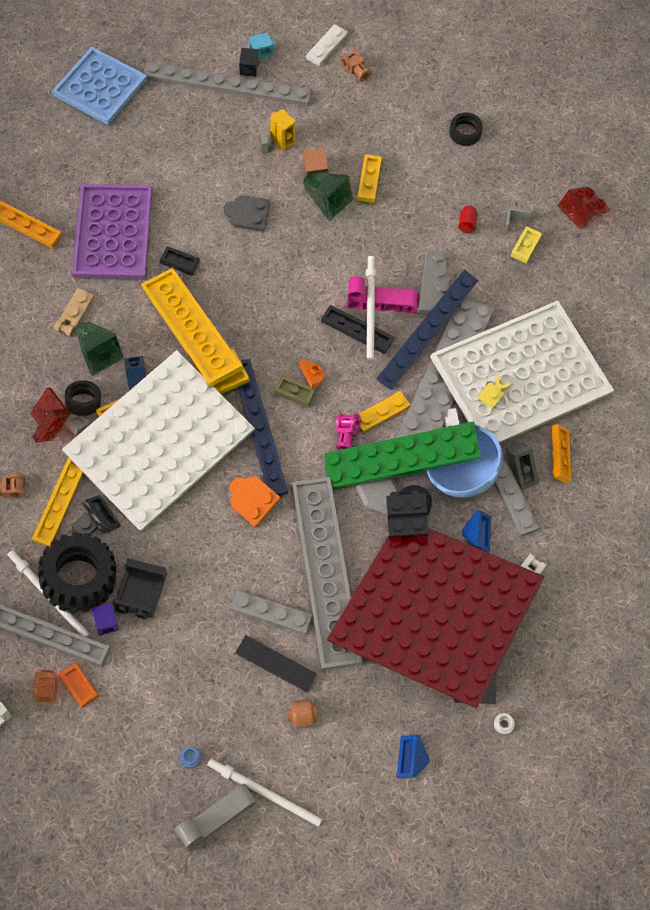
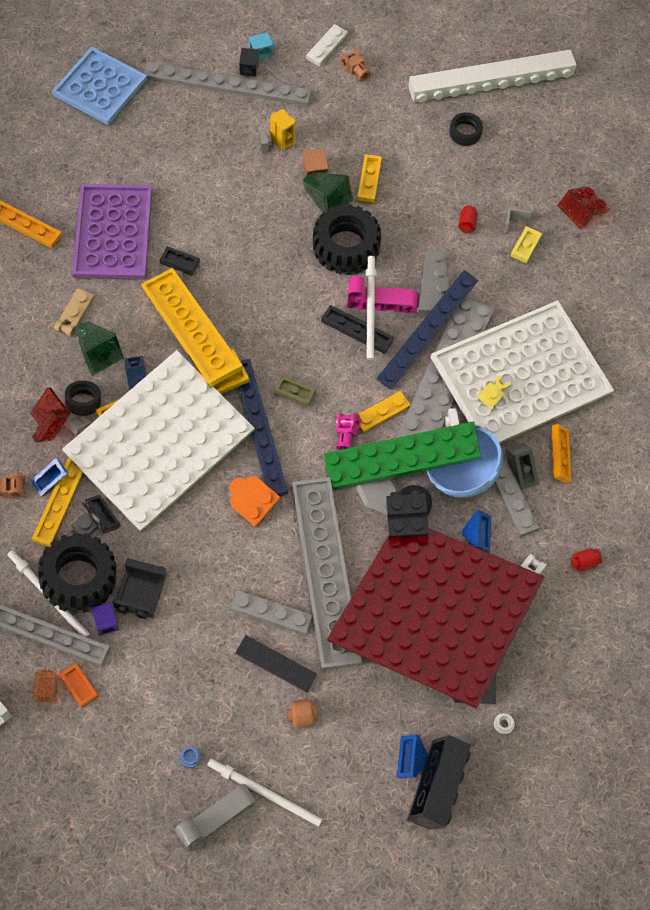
(49, 476): none -> blue slope
(248, 212): dark grey plate -> none
(312, 372): orange plate -> none
(351, 220): none -> black tyre
(439, 783): none -> black brick
(491, 76): none -> white brick
(586, 559): none -> red brick

